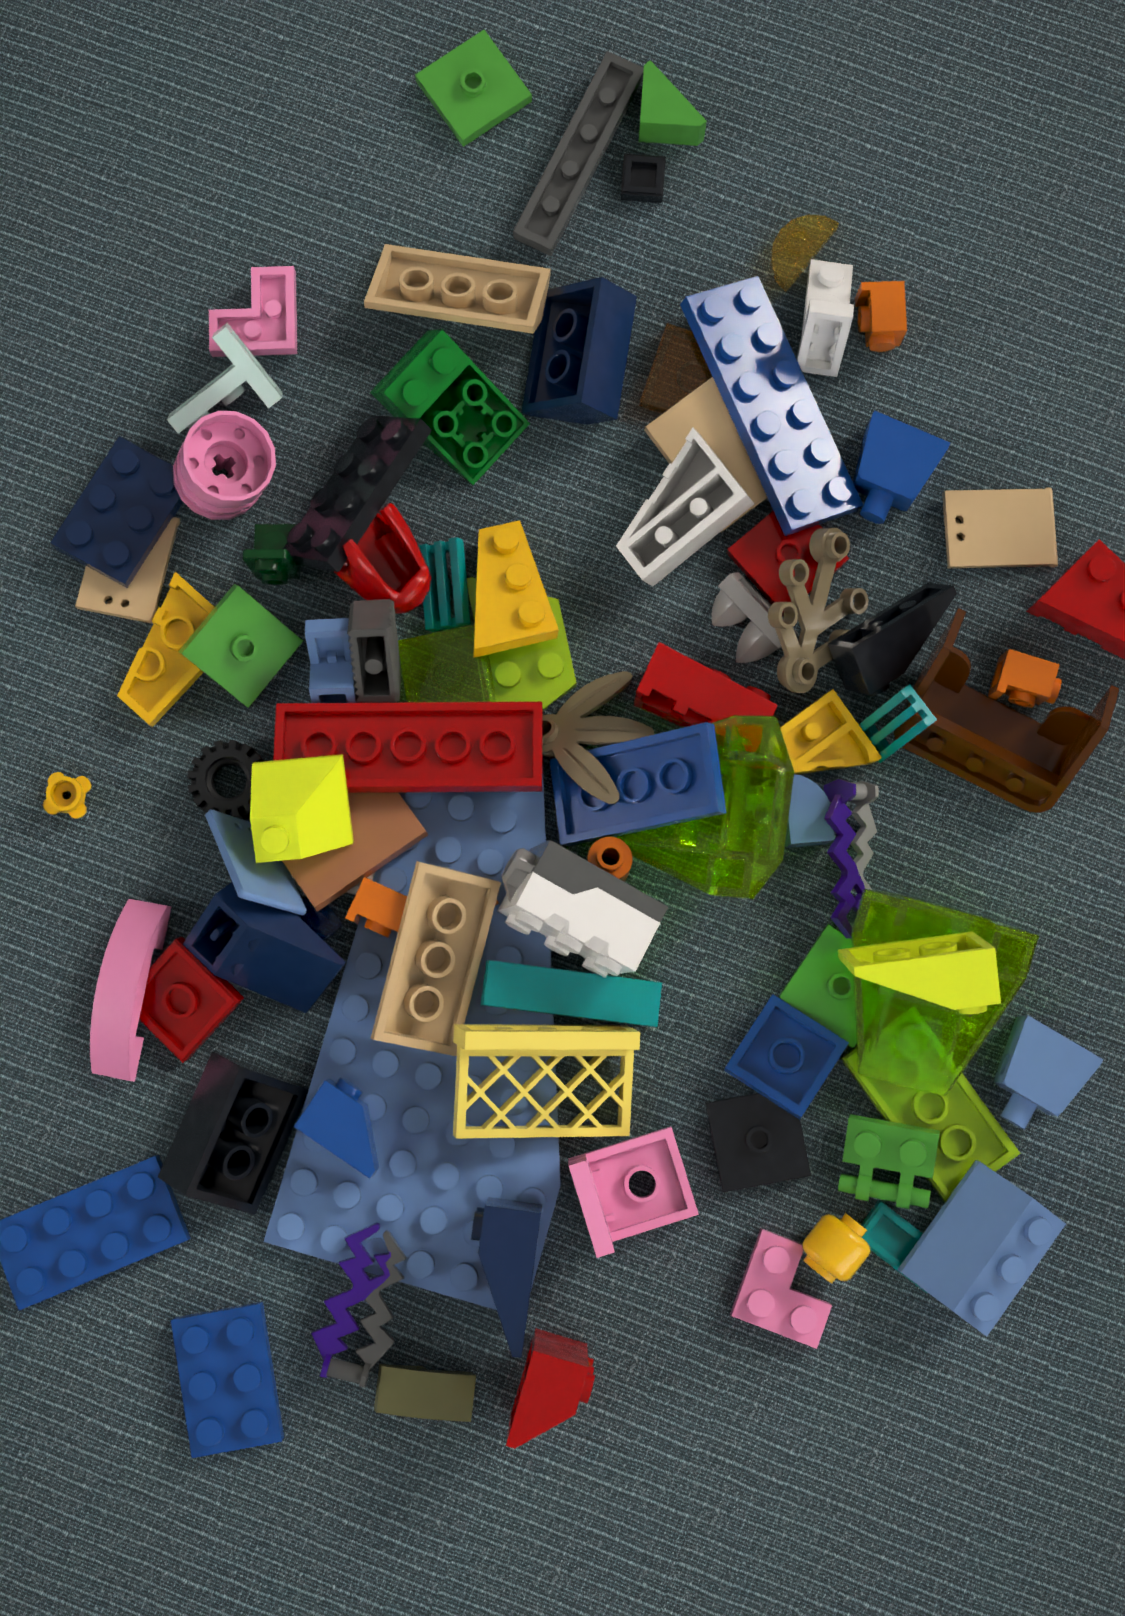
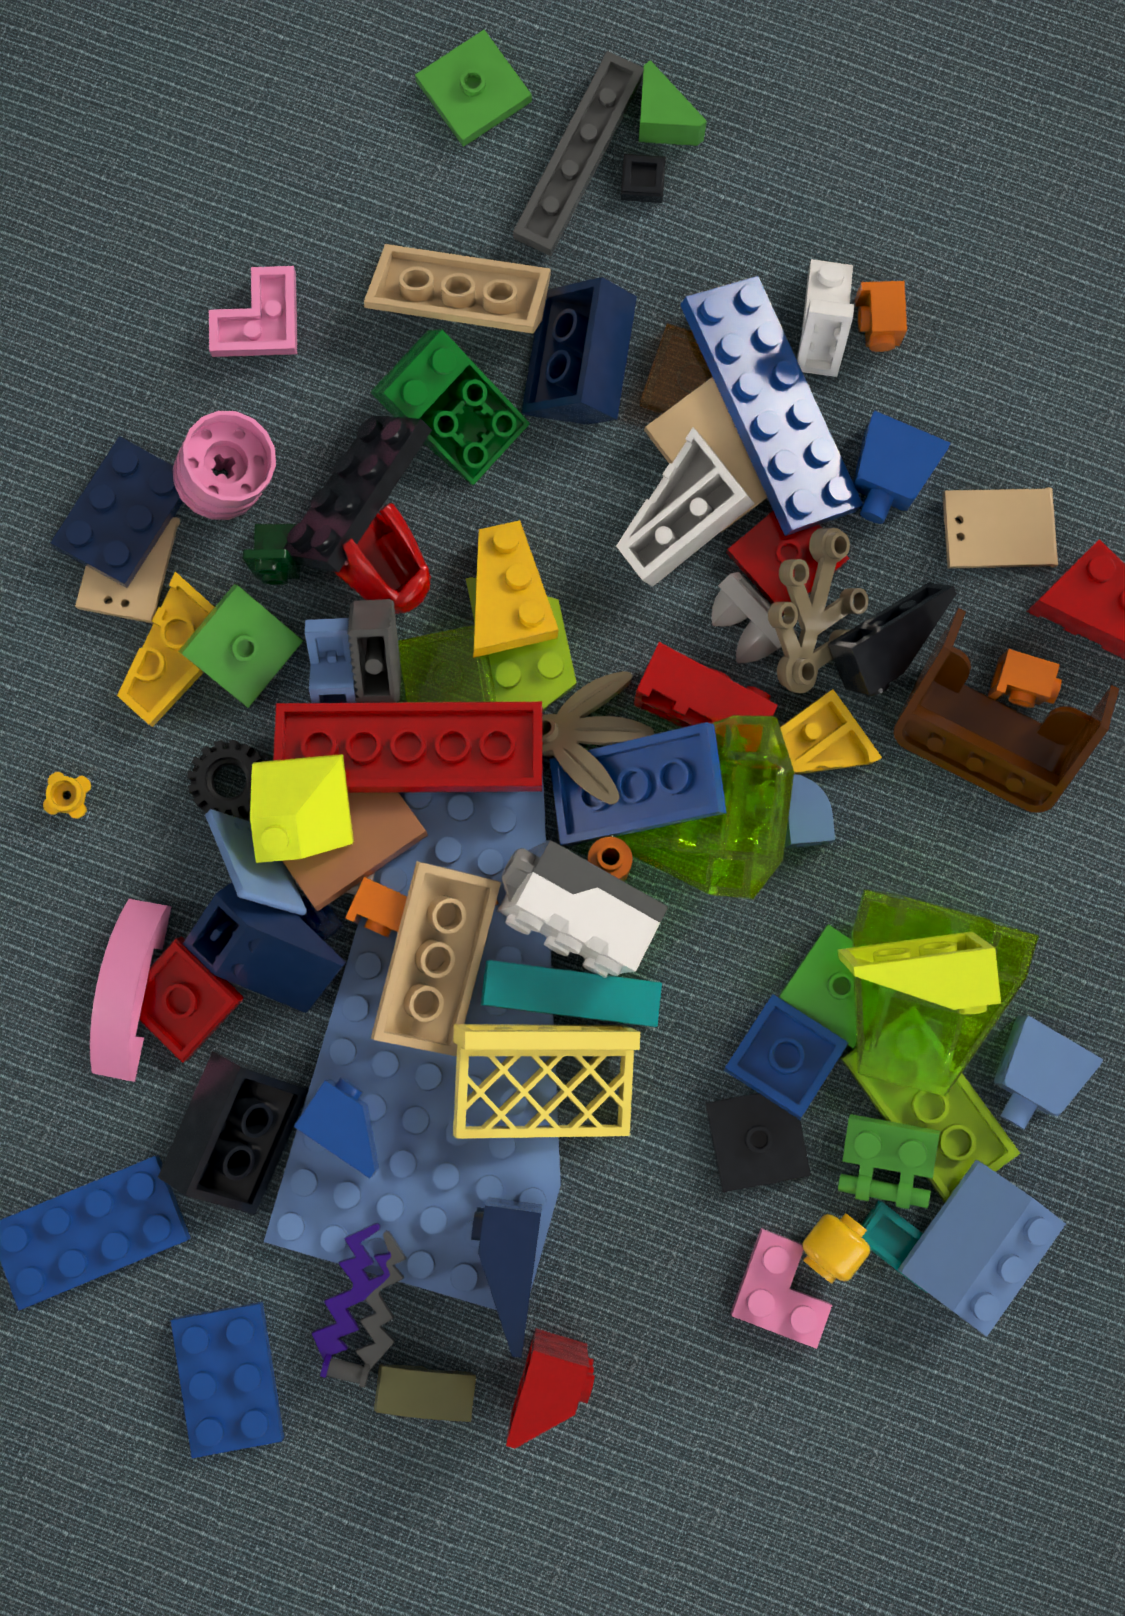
(227, 385): light aqua bracket -> none
(437, 601): teal tile -> none
(604, 1191): bright pink bracket -> none
(798, 244): clear yellow plate -> none
(852, 870): dark purple piece -> none
(877, 736): teal tile -> none

